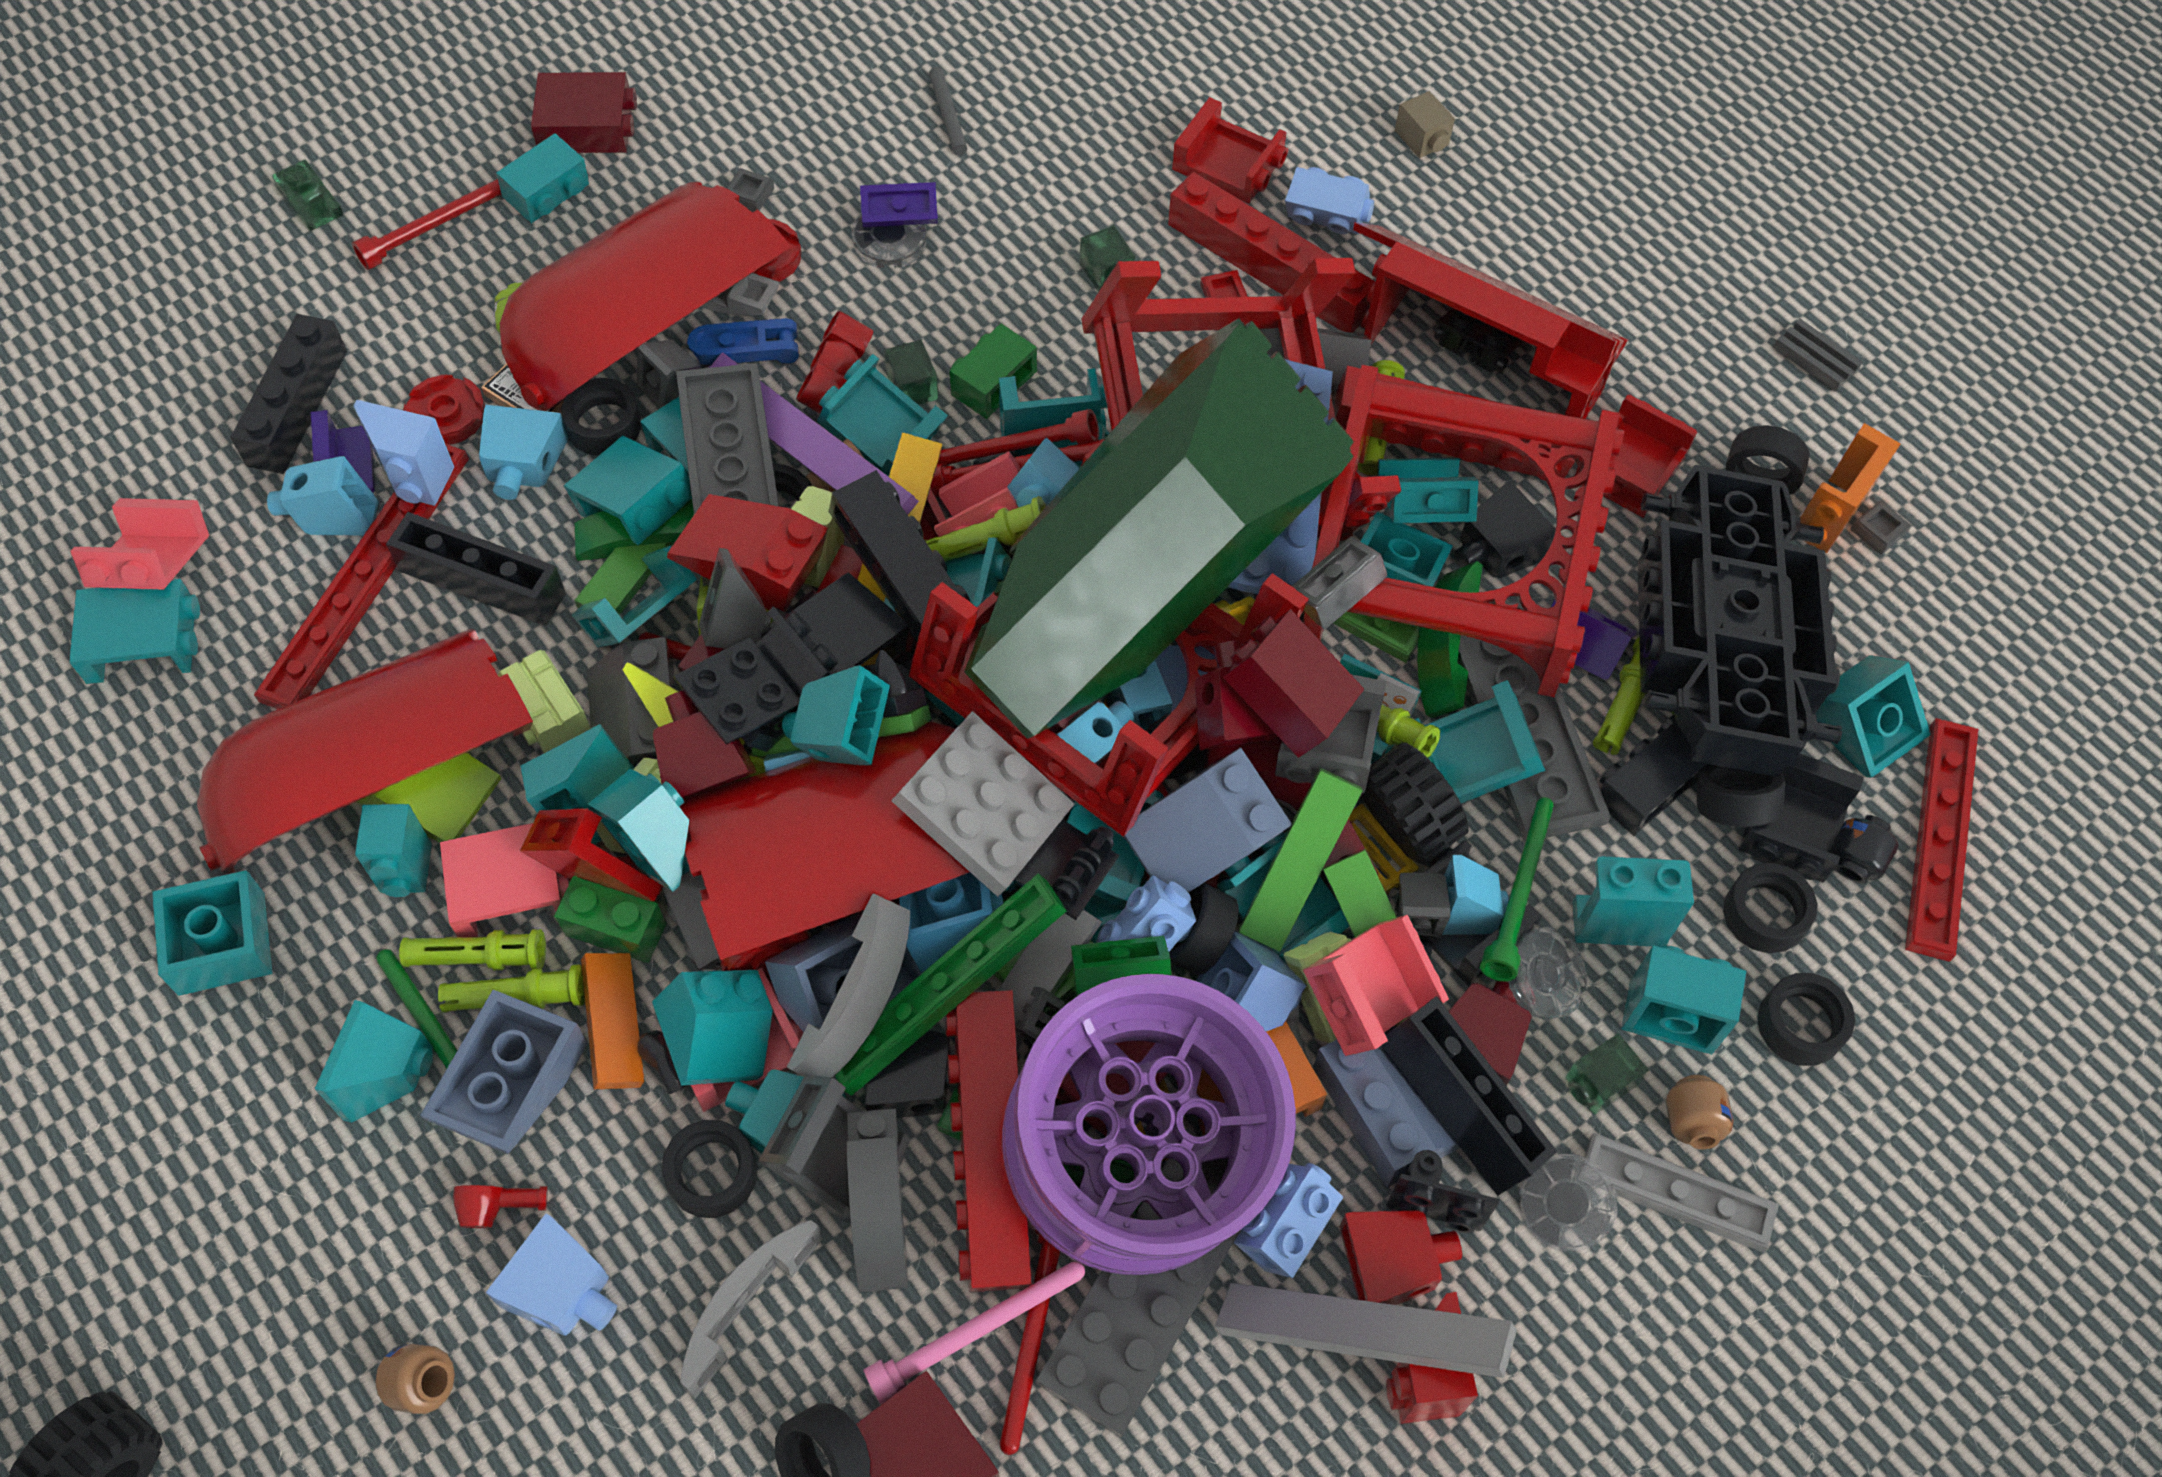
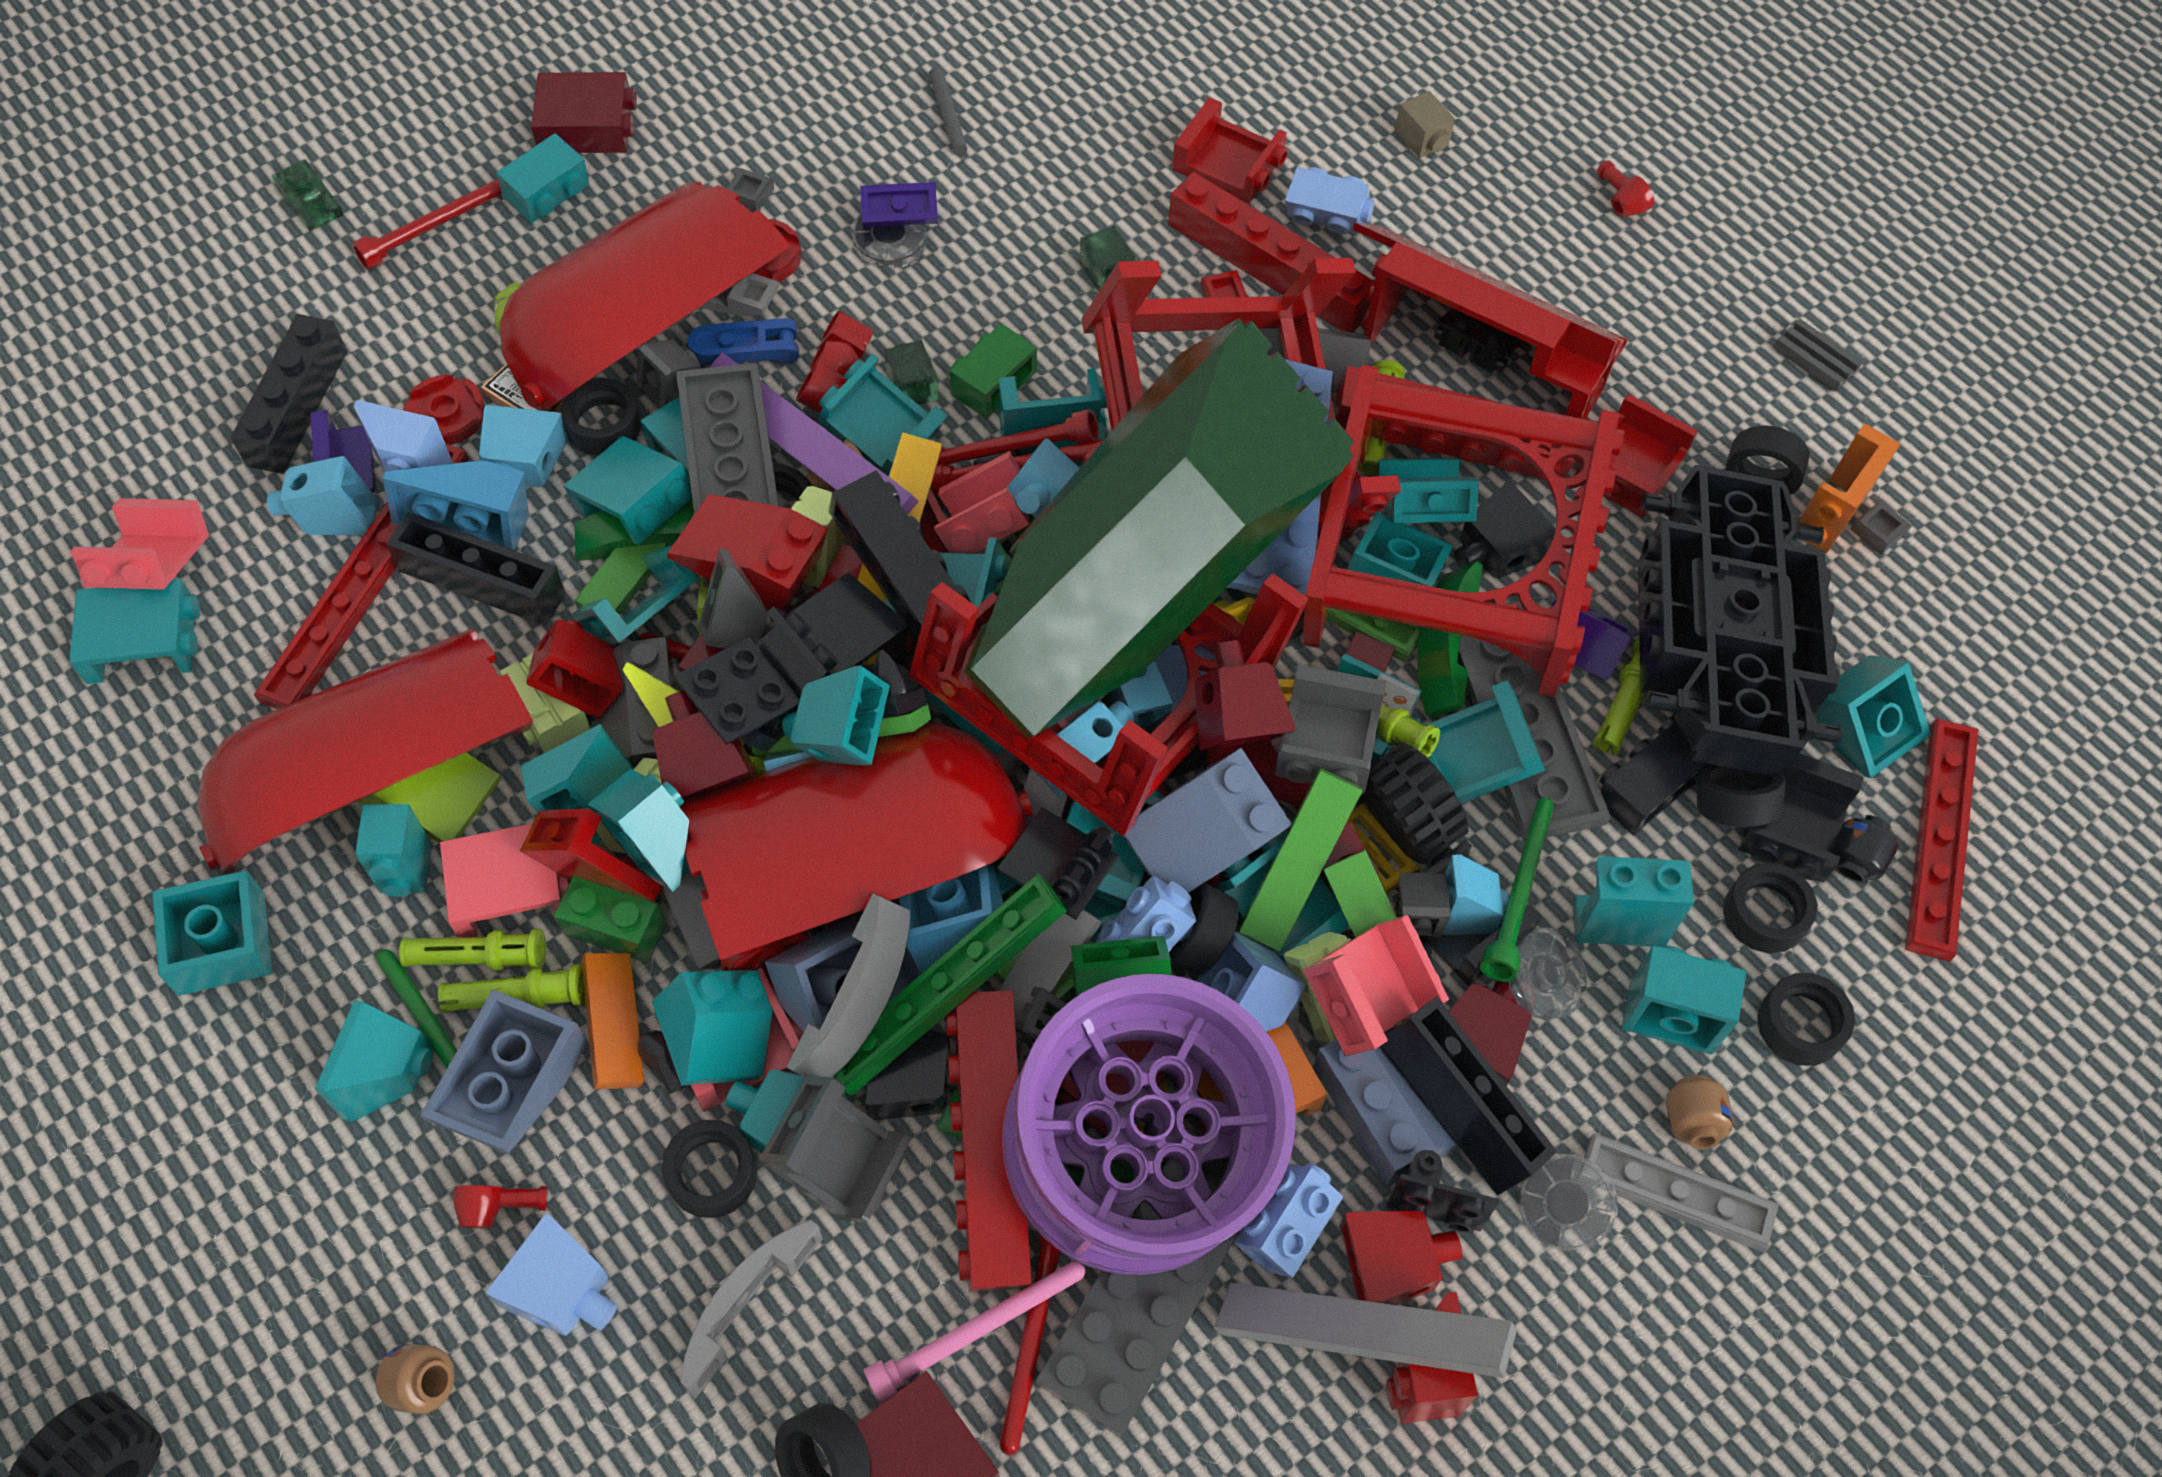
(466, 496): none -> dark azure slope
(575, 668): none -> red torso
(876, 1201): dark grey arch -> none
(983, 803): light grey plate -> none
(1005, 526): lime pin -> none
(1293, 682): dark red brick -> none
(1341, 581): flat silver slope -> none
(1371, 651): none -> dark red tile
(1605, 1074): clear green brick -> none
(1632, 194): none -> red bar

